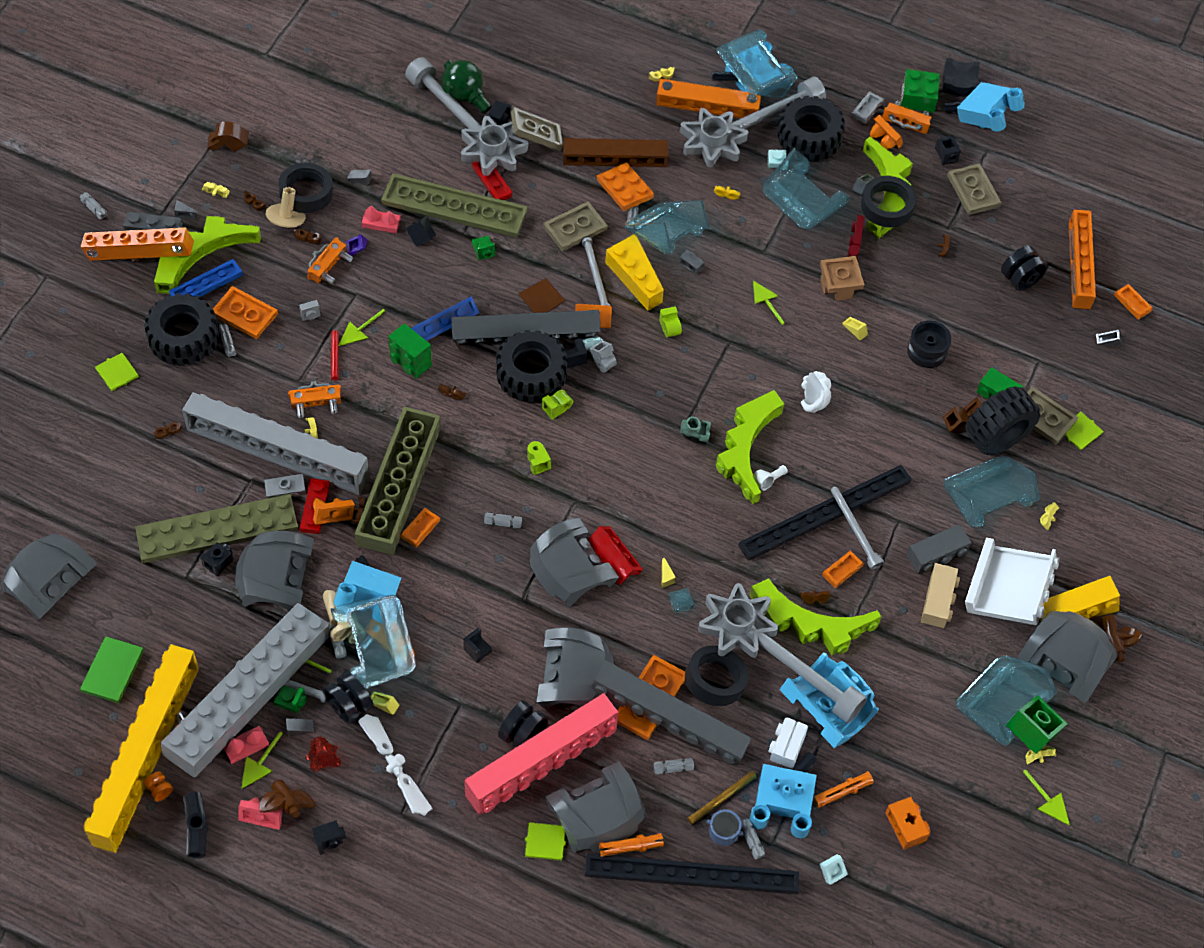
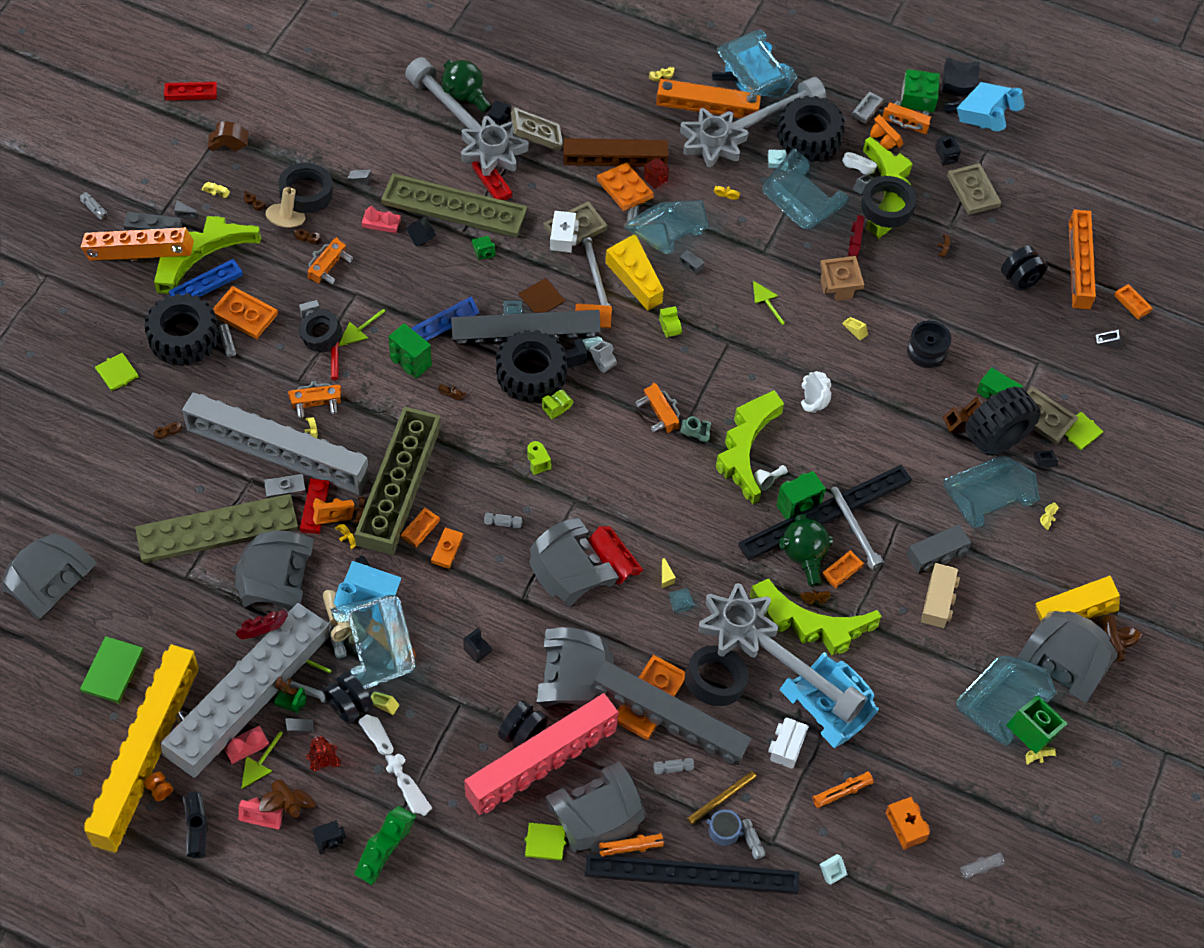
(190, 91): none -> red plate
(217, 558): black brick -> none
(260, 626): none -> dark red hinge
(282, 686): none -> reddish brown piece
(313, 320): none -> black tyre
(347, 535): none -> yellow piece
(356, 244): dark purple slope -> none
(381, 845): none -> green arch
(447, 548): none -> orange plate
(512, 307): none -> clear light blue plate
(563, 231): none -> white brick
(656, 172): none -> clear red brick
(661, 408): none -> orange piece
(786, 794): medium azure piece -> none
(800, 494): none -> green brick
(807, 544): none -> dark green piece
(858, 162): none -> white plate
(982, 865): none -> clear pin
(1011, 583): white panel -> none
(1046, 458): none -> black tile
(1054, 807): lime piece -> none

